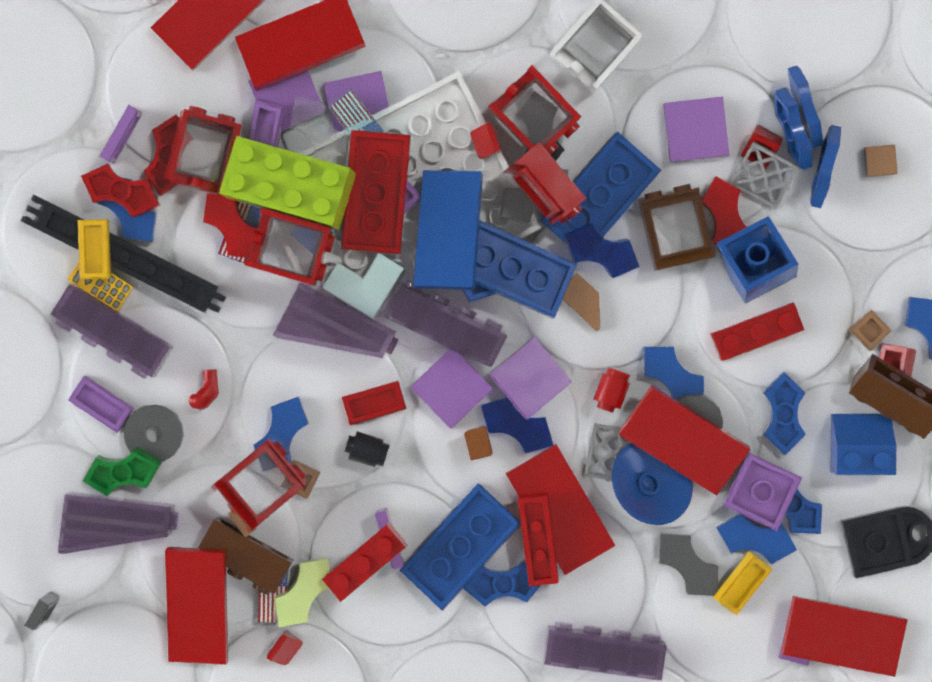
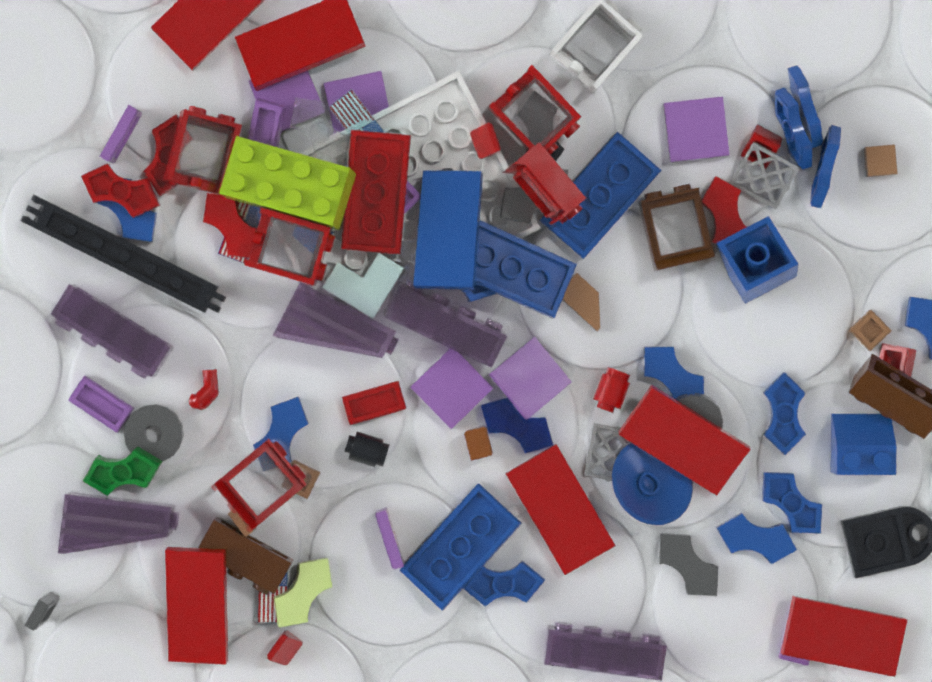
(94, 249): yellow tile -> none
(109, 291): tile -> none
(365, 562): red plate -> none
(538, 540): red plate -> none
(588, 245): clear blue tile -> none
(742, 583): yellow tile -> none
(757, 331): red plate -> none
(762, 491): medium lavender tile -> none

